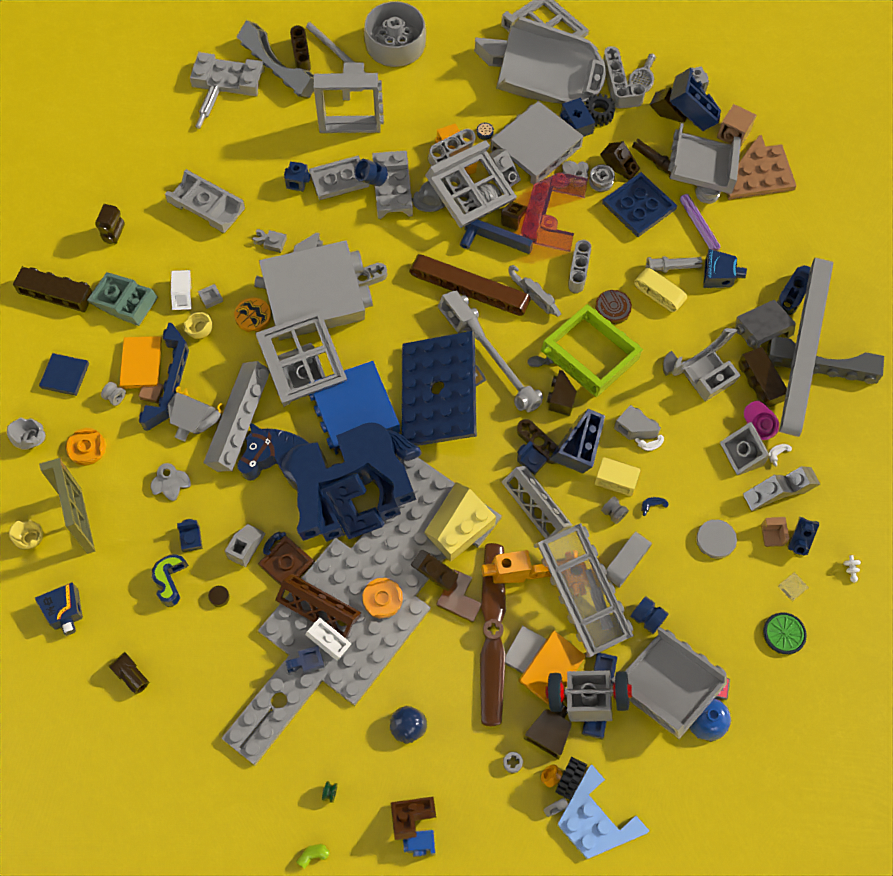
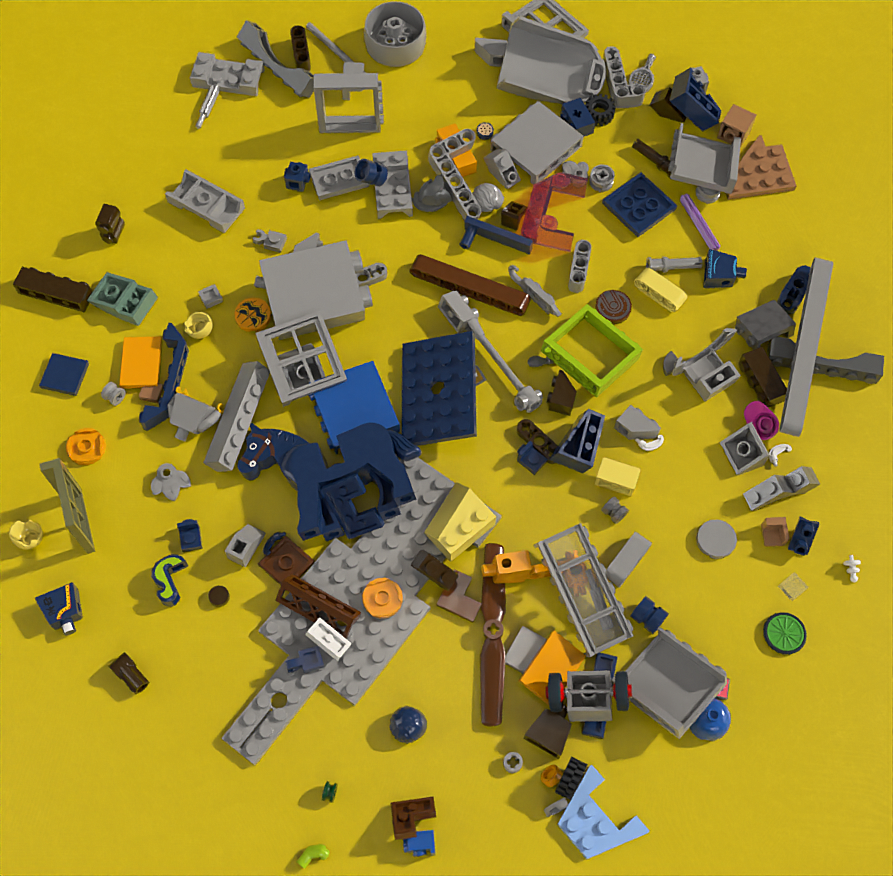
(25, 433): light grey hair -> none
(181, 289): white slope -> none
(457, 164): light grey window -> none
(538, 496): light grey fence -> none
(620, 159): dark brown slope -> none
(652, 501): dark blue piece -> none

